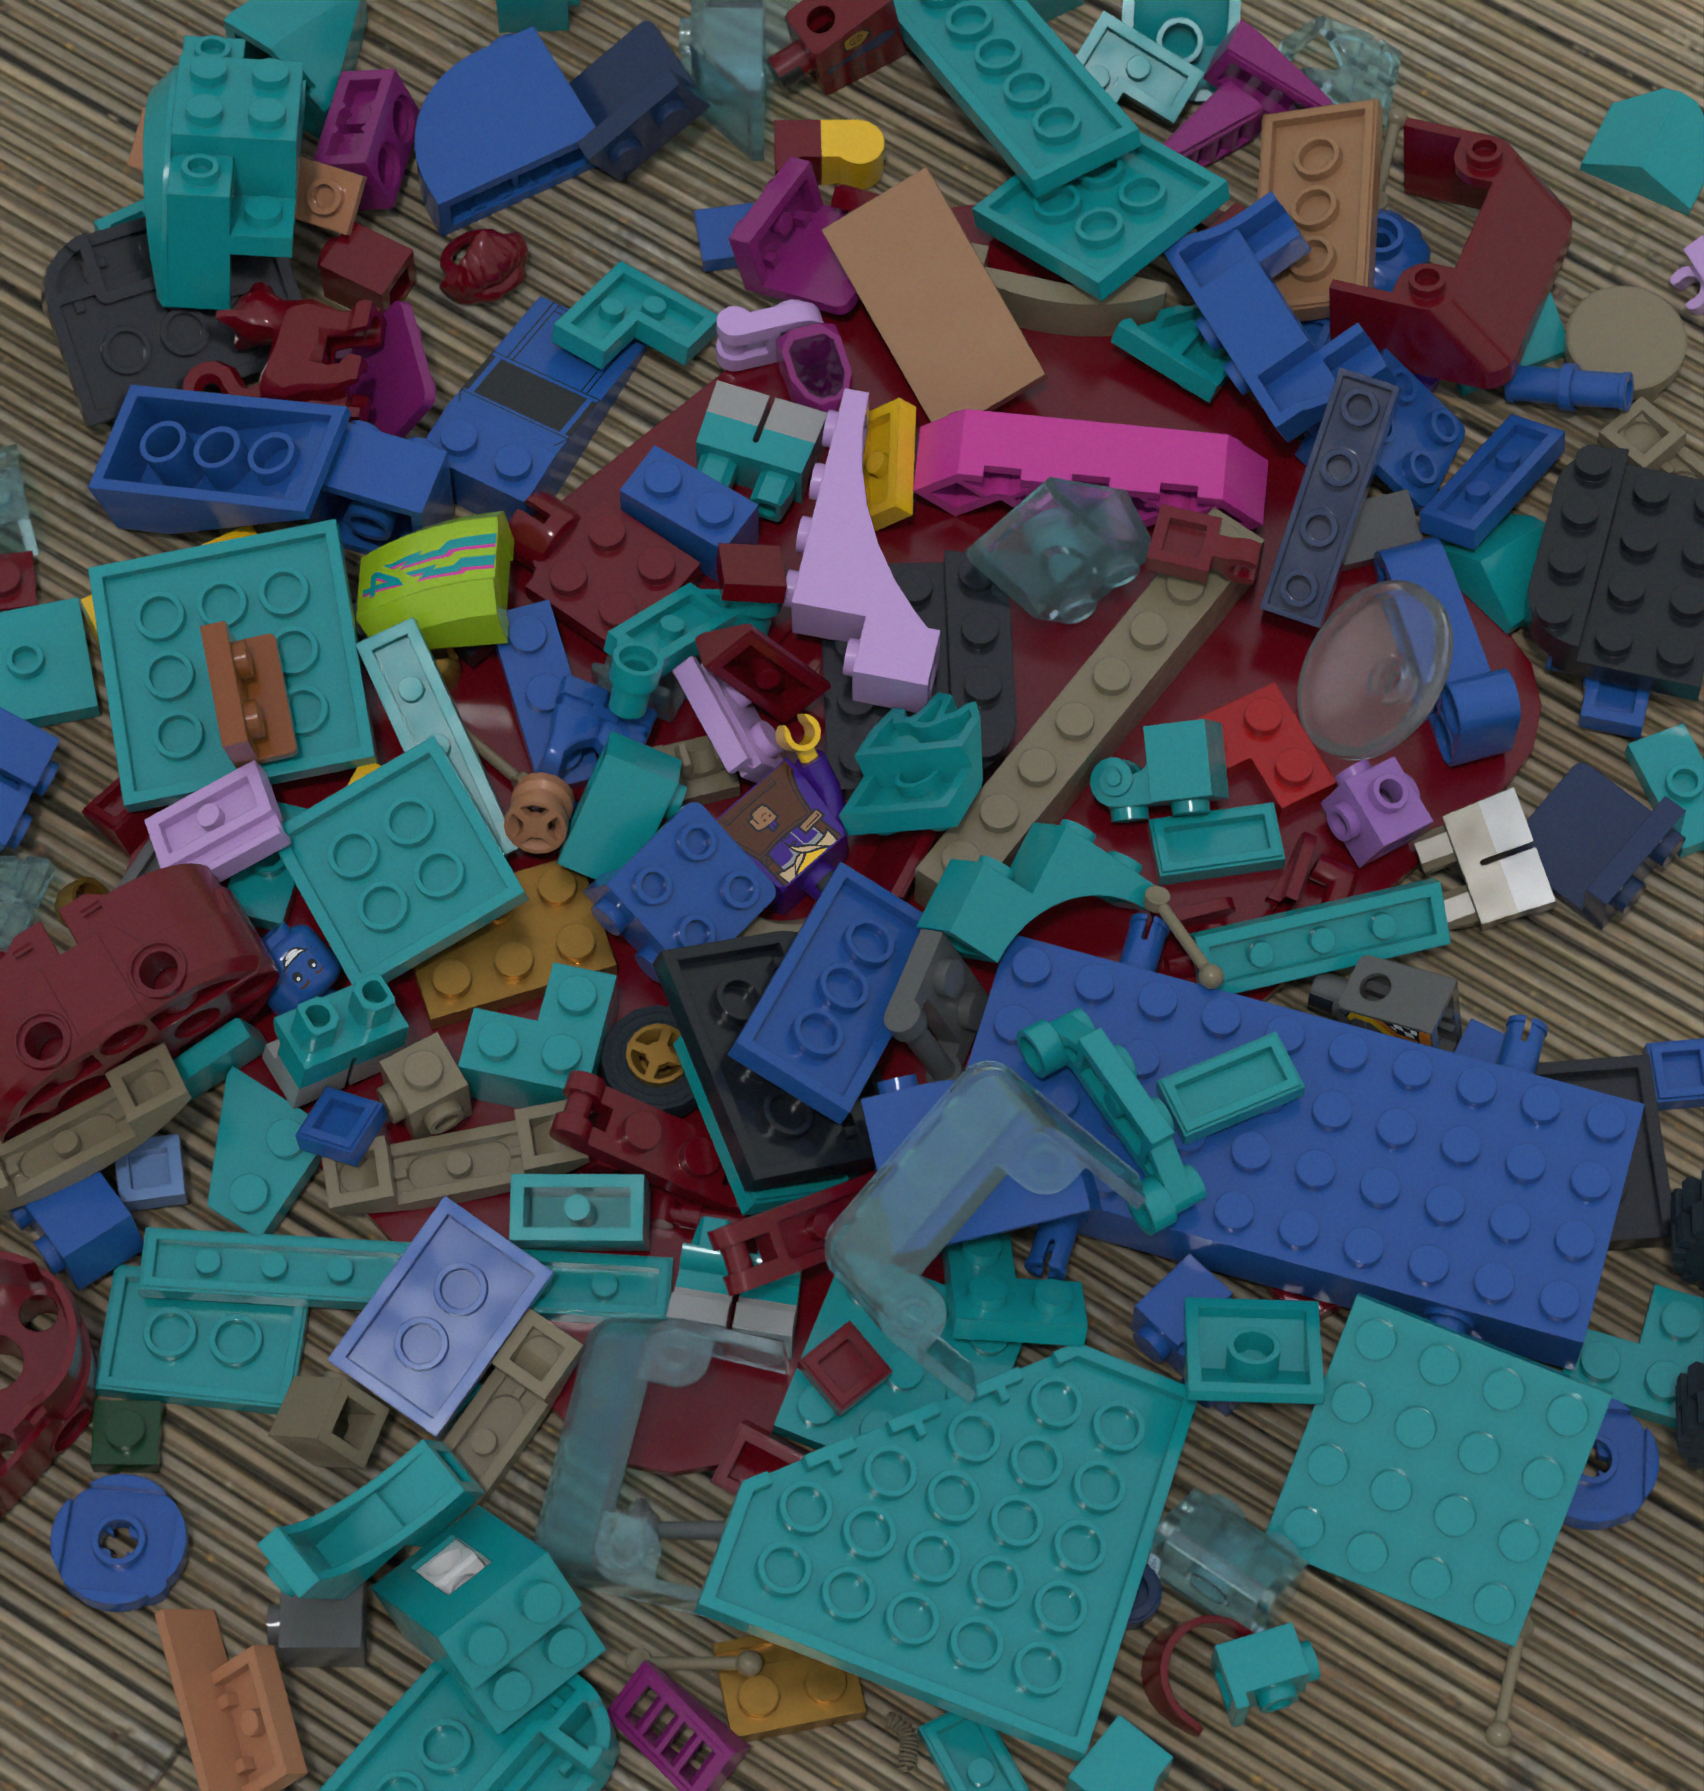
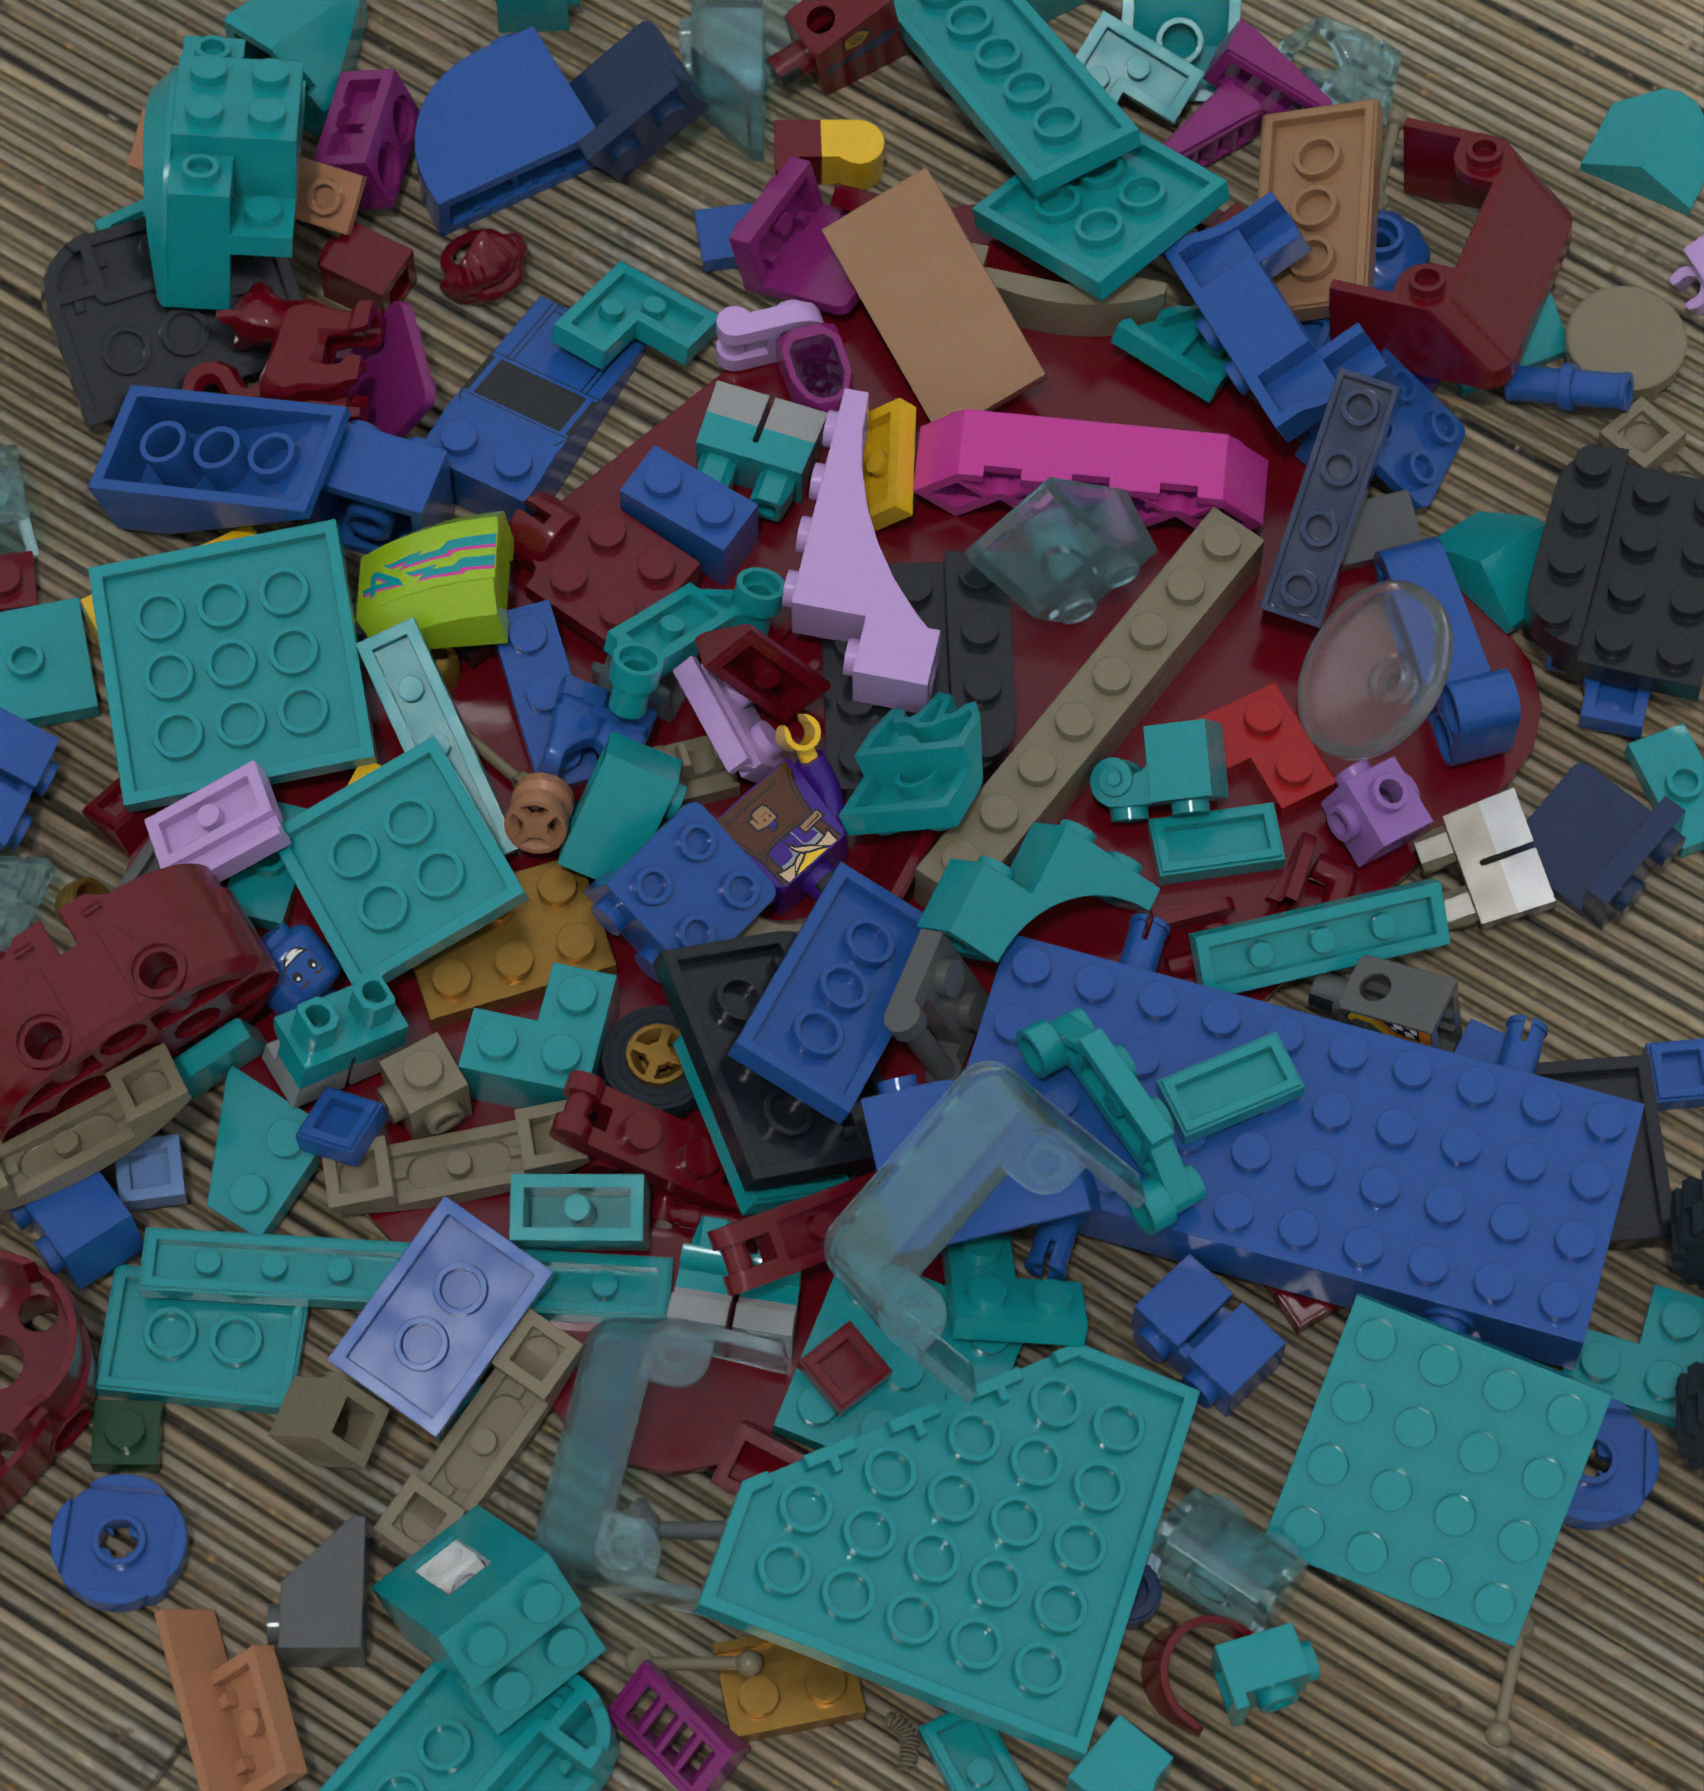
(249, 695): dark orange bracket -> none
(355, 1537): teal arch -> none
(750, 573): dark red tile -> none
(1157, 901): dark tan hinge -> none
(1191, 544): dark red plate -> none
(1253, 1350): teal slope -> none
(1492, 481): blue plate -> none

